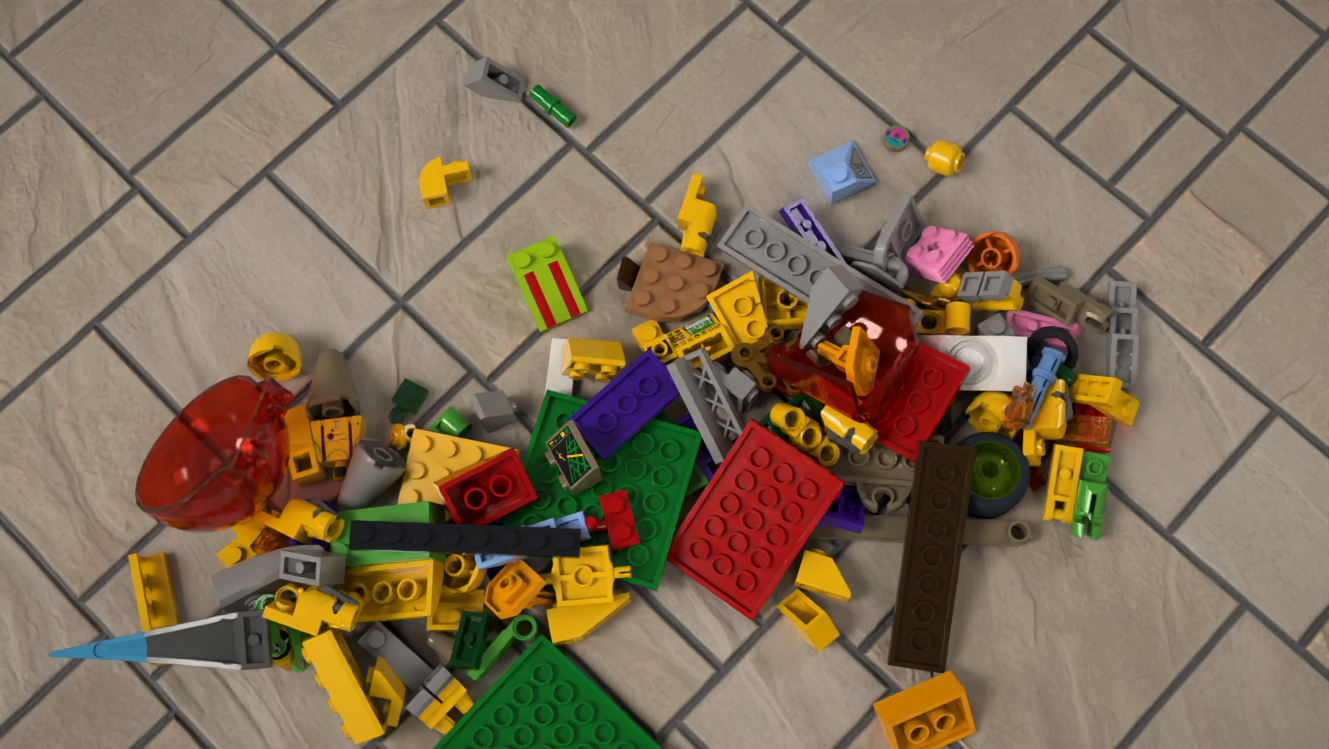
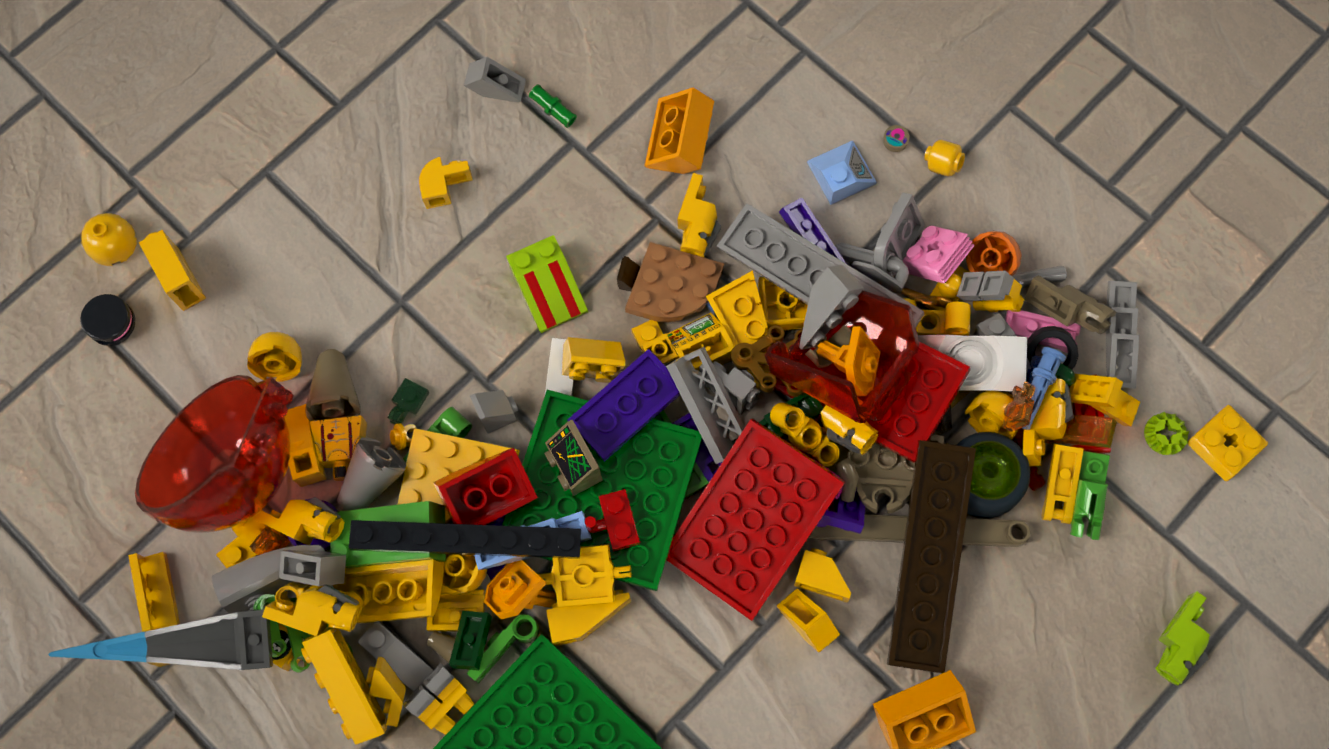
(107, 320): none -> black head
(108, 239): none -> yellow cylinder
(172, 270): none -> yellow brick
(680, 132): none -> light orange slope
(848, 473): none -> dark tan arm
(1159, 442): none -> lime gear
(1184, 642): none -> lime plate
(1244, 441): none -> yellow brick

